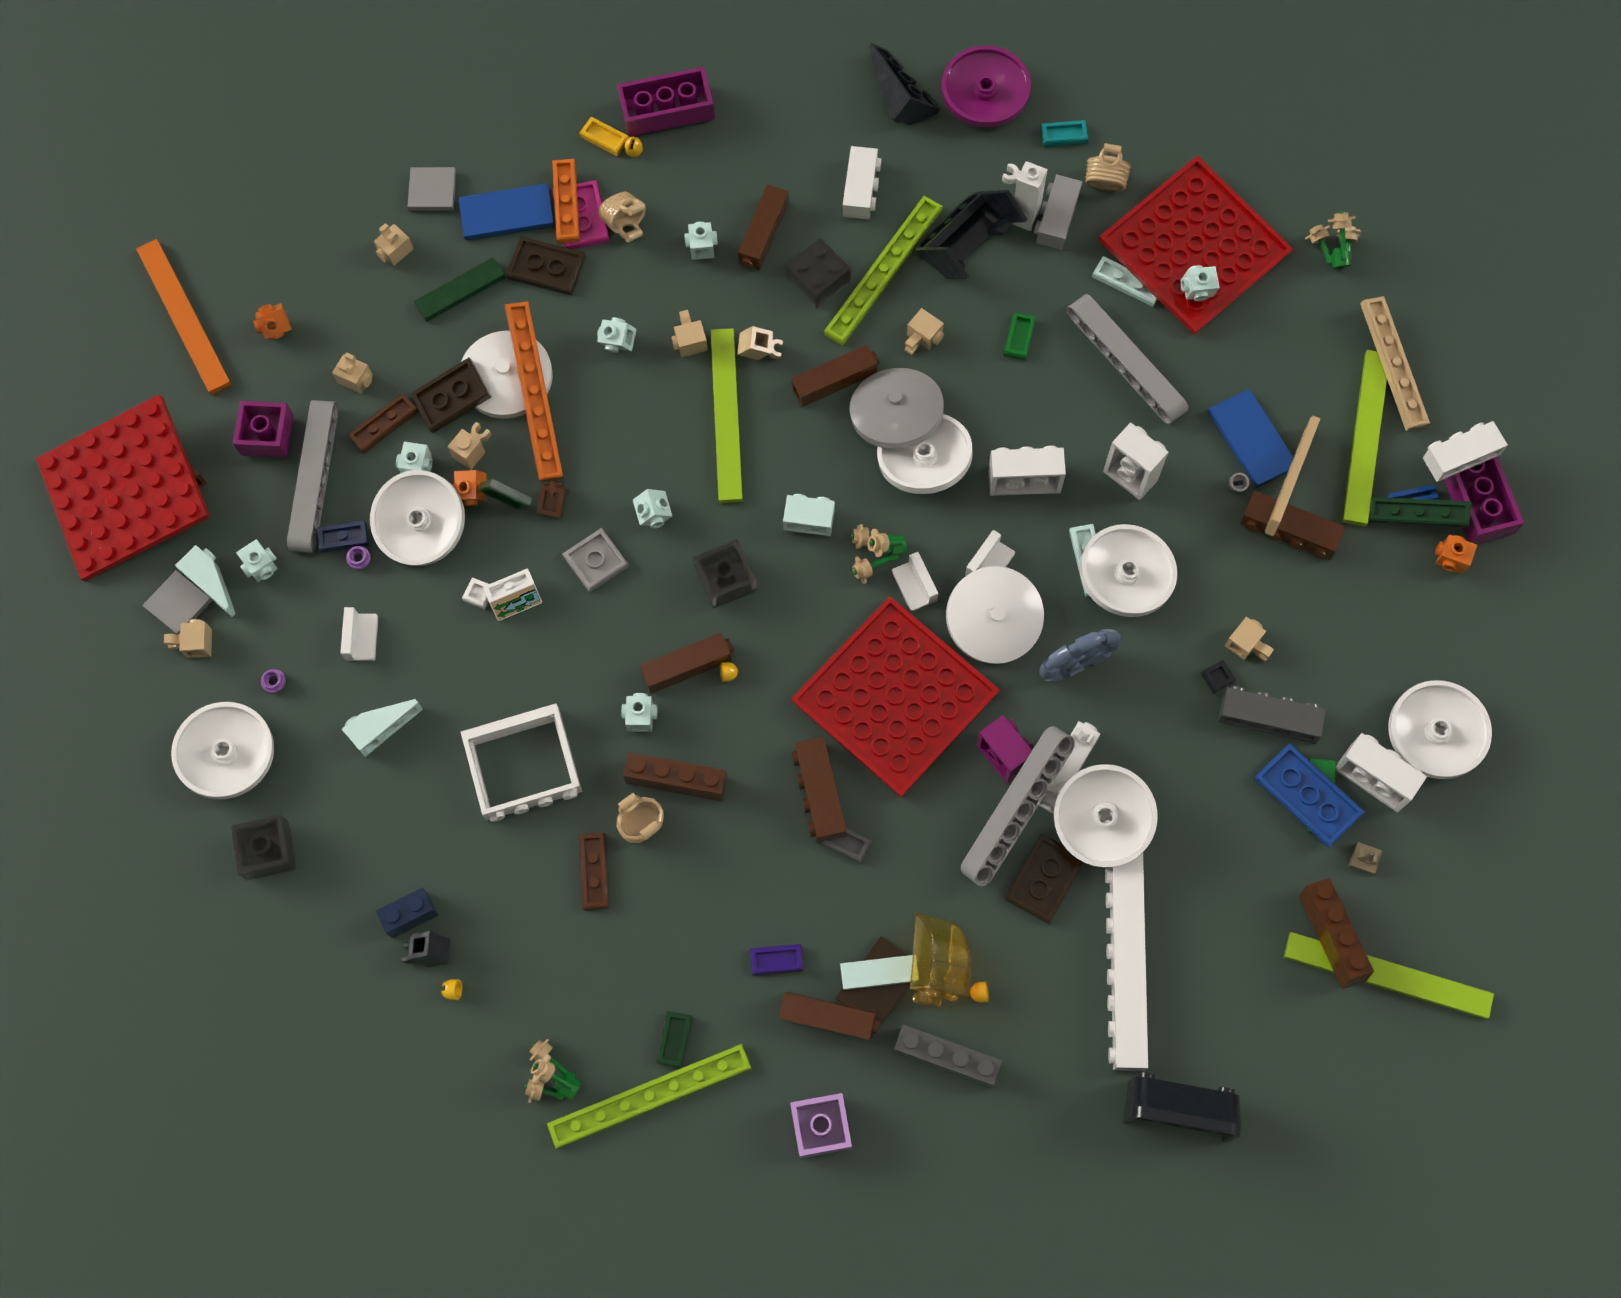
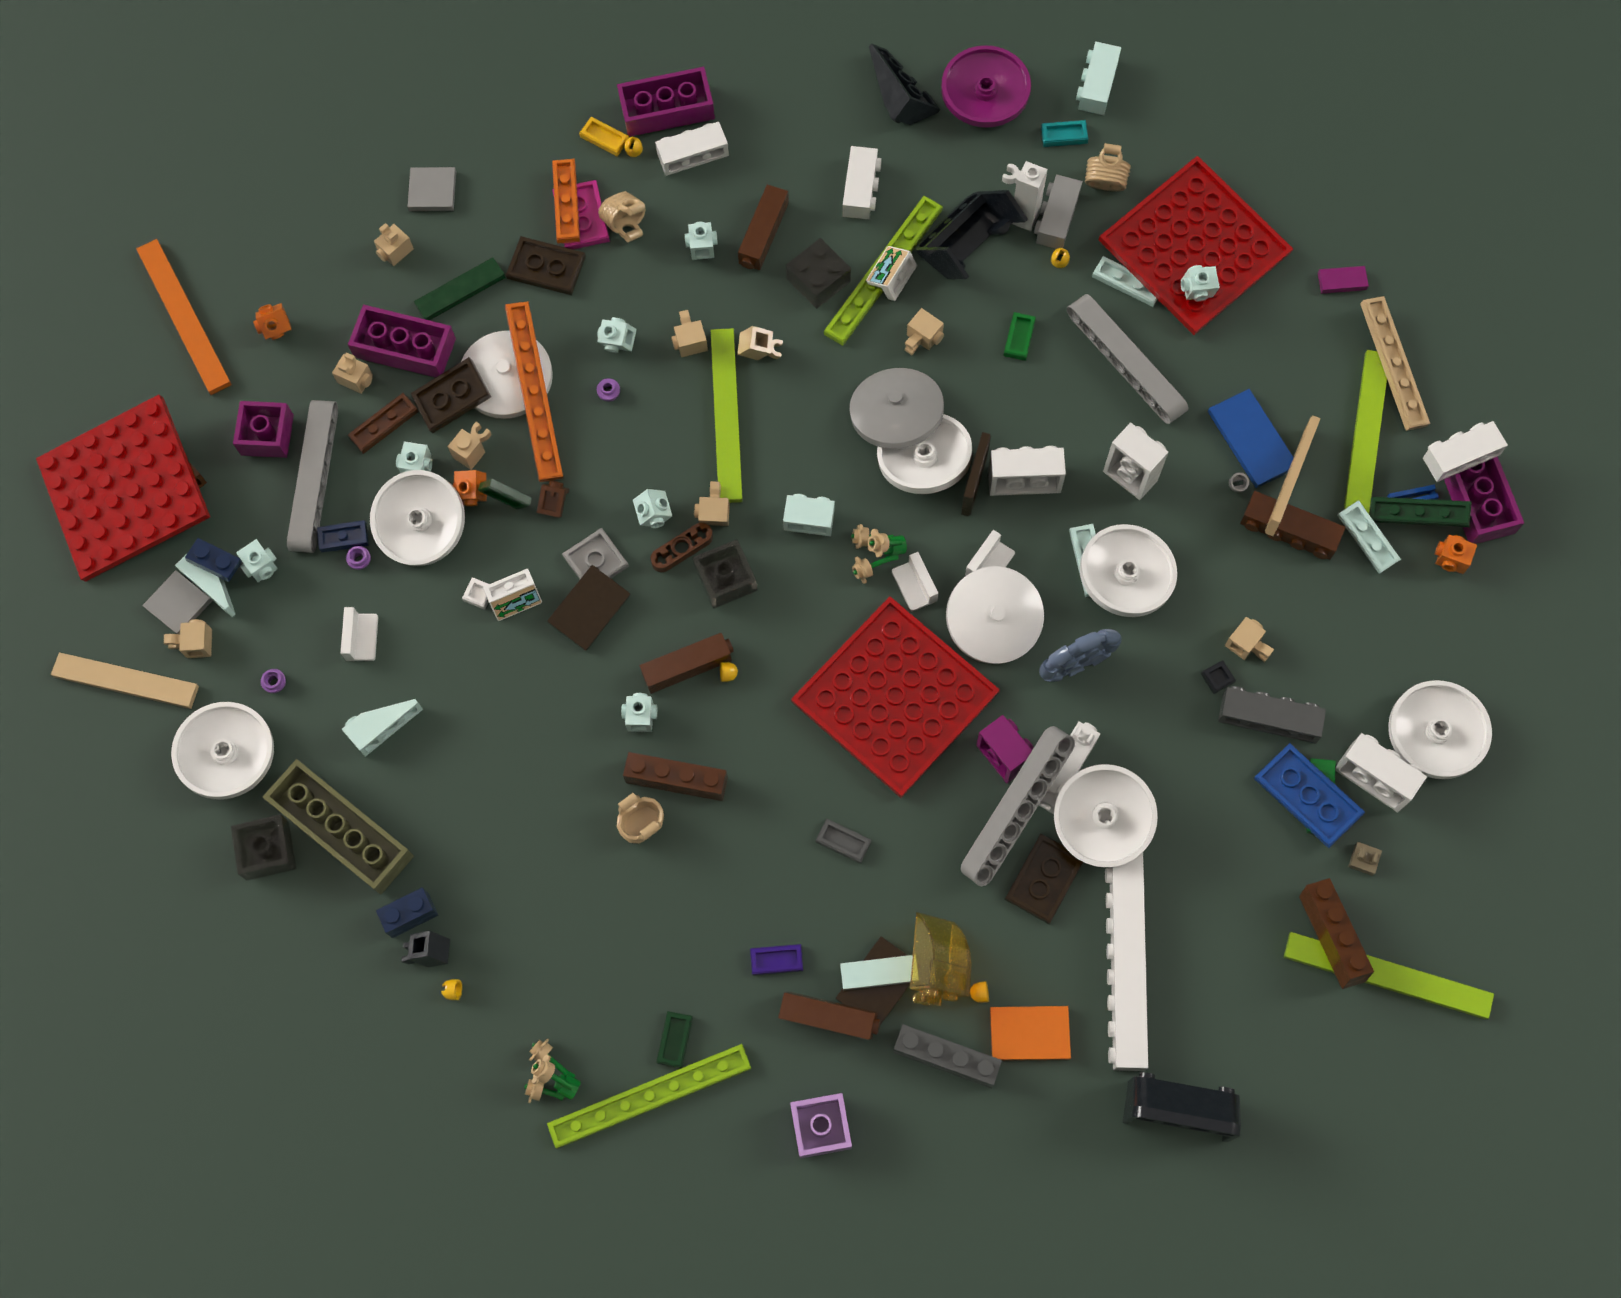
(125, 680): none -> tan tile
(213, 559): none -> dark blue plate
(338, 826): none -> olive brick
(401, 341): none -> magenta brick
(506, 211): blue tile -> none
(507, 727): white window -> none
(588, 607): none -> dark brown tile
(594, 871): reddish brown tile -> none
(608, 395): none -> medium lavender plate
(692, 148): none -> white brick
(700, 543): none -> reddish brown beam
(713, 509): none -> tan brick
(820, 790): reddish brown brick -> none
(834, 375): reddish brown brick -> none
(892, 271): none -> panel
(976, 474): none -> dark brown tile
(1030, 1033): none -> orange tile
(1064, 260): none -> yellow hinge
(1098, 78): none -> light aqua brick
(1343, 279): none -> magenta tile
(1347, 236): plant -> none
(1368, 537): none -> light aqua tile

